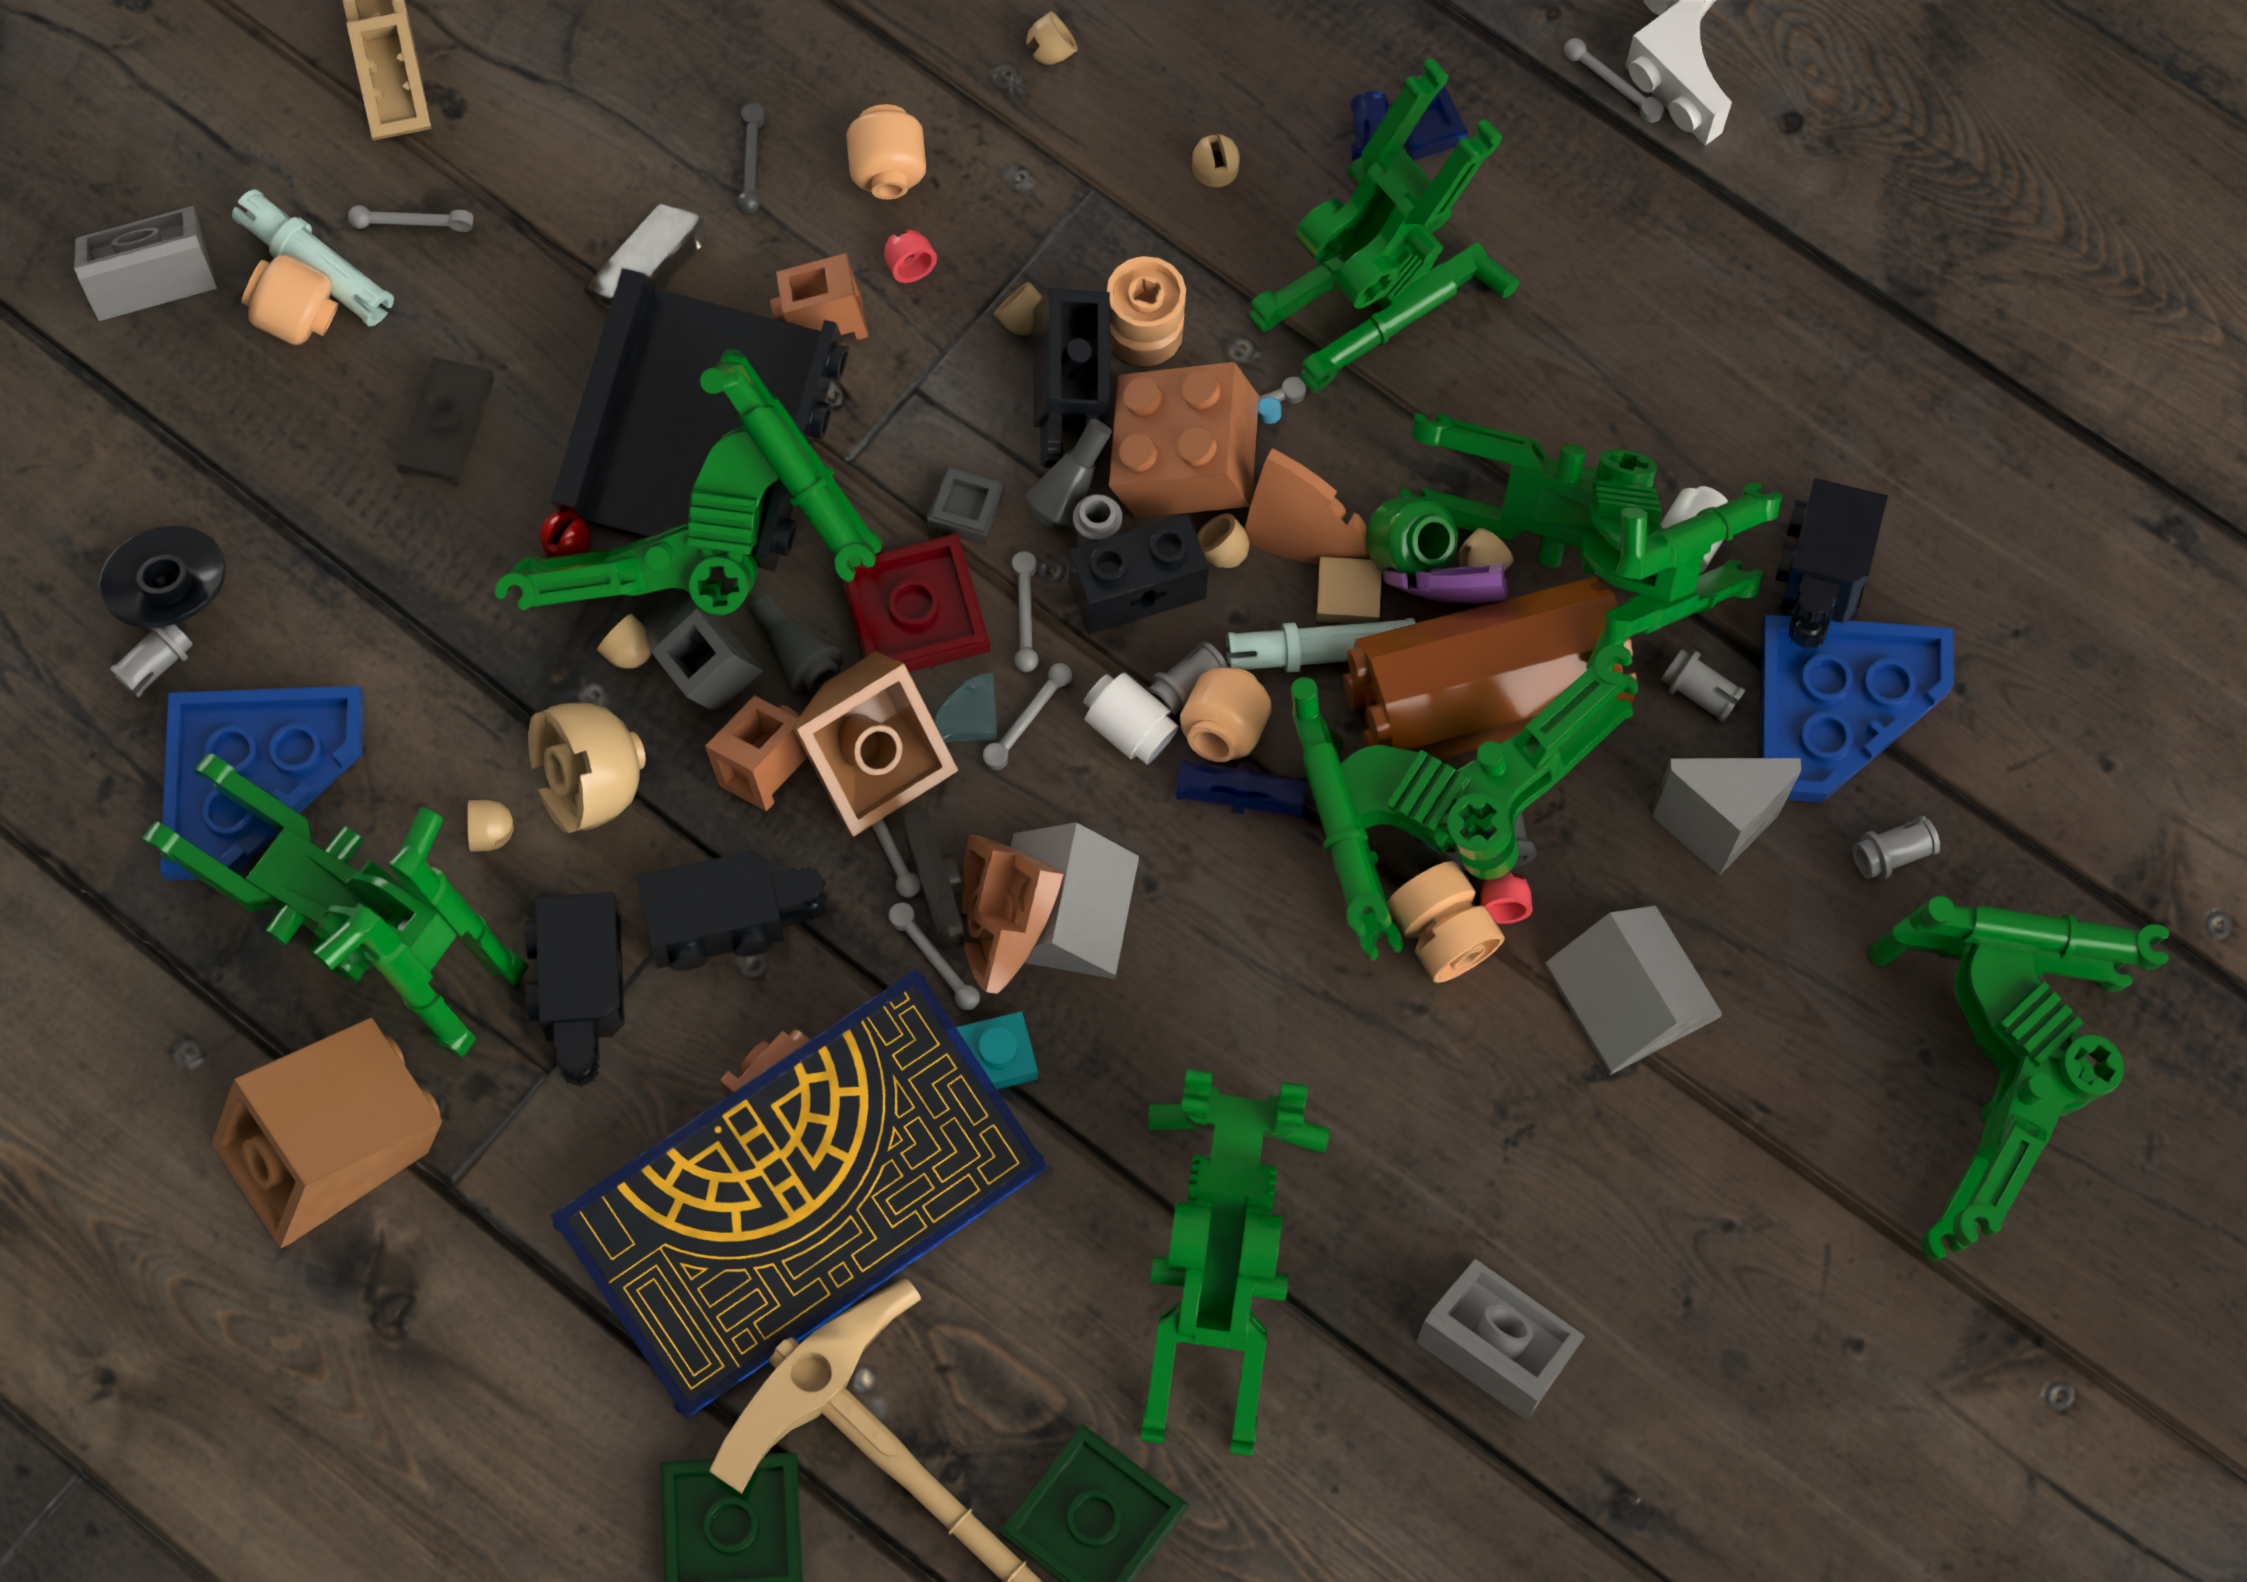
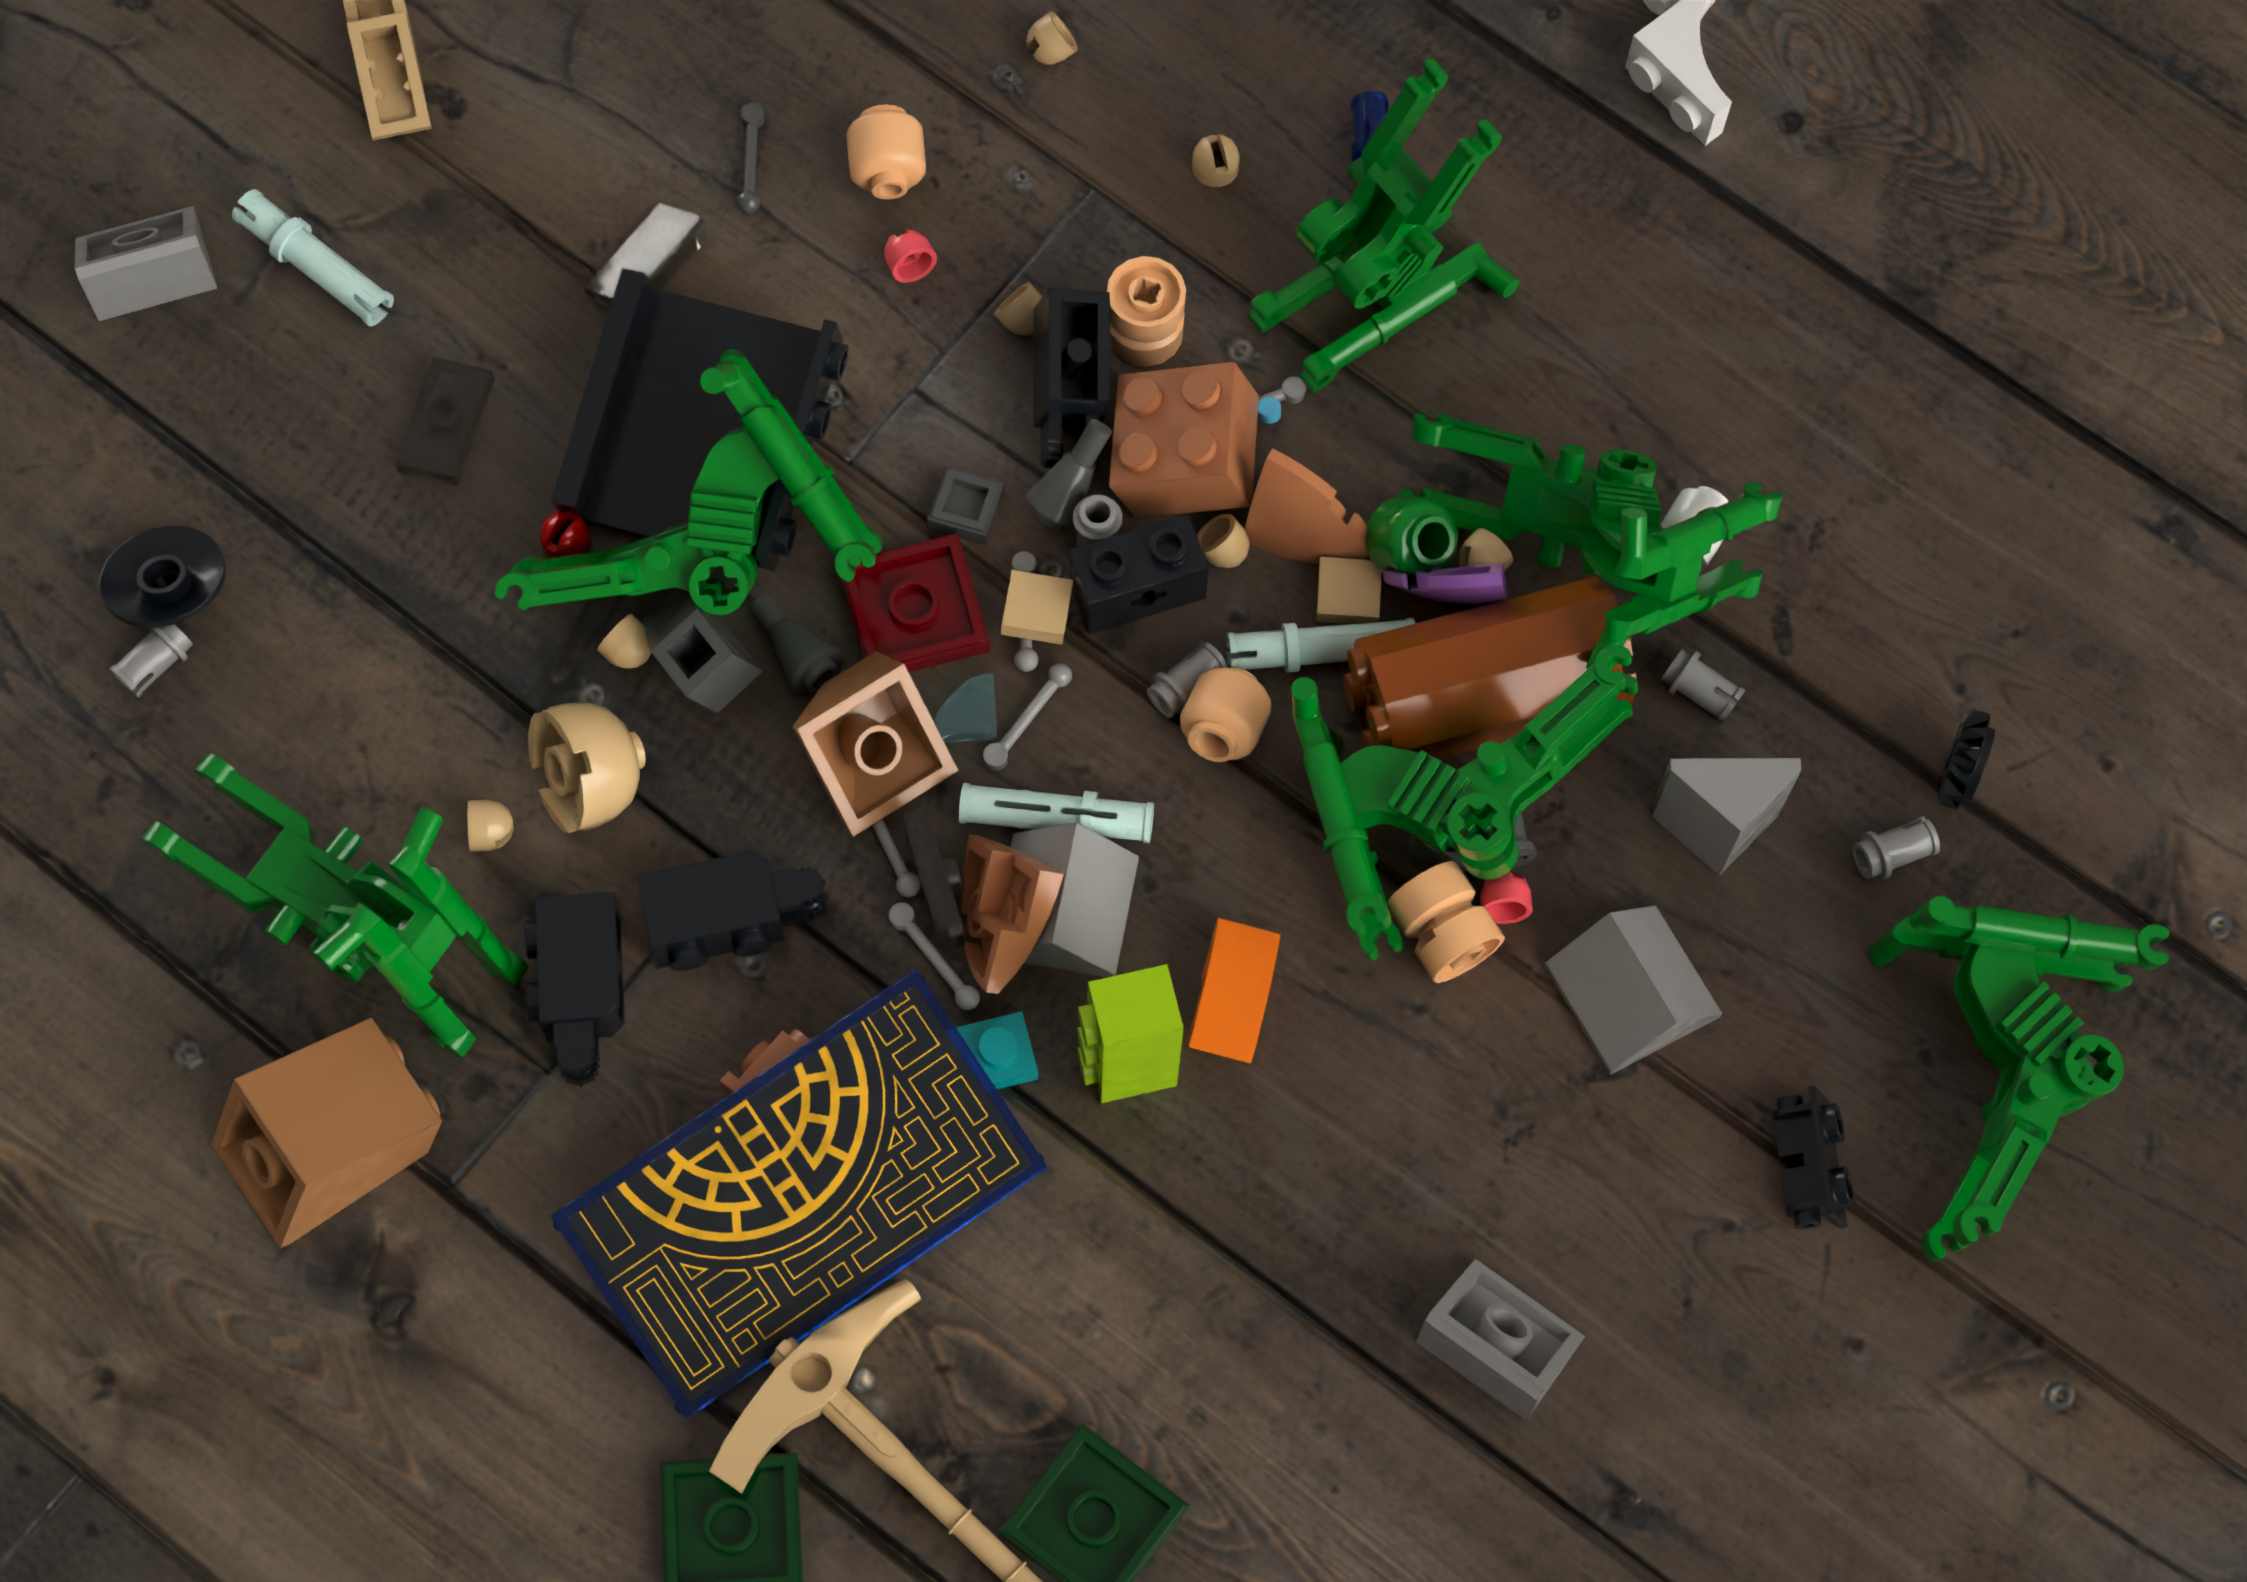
(276, 738): blue plate -> none
(289, 299): light nougat head -> none
(457, 220): light grey hinge -> none
(756, 751): nougat brick -> none
(821, 292): nougat brick -> none
(988, 806): none -> light aqua pin
(1037, 607): none -> tan tile
(1129, 717): white brick -> none
(1130, 1034): none -> lime brick
(1224, 1239): green piece -> none
(1234, 990): none -> orange slope
(1241, 788): clear blue pin -> none
(1437, 129): clear blue tile -> none
(1650, 108): light grey hinge -> none
(1821, 1184): none -> black hinge
(1831, 558): black hinge -> none
(1847, 696): blue plate -> none
(1966, 759): none -> black gear

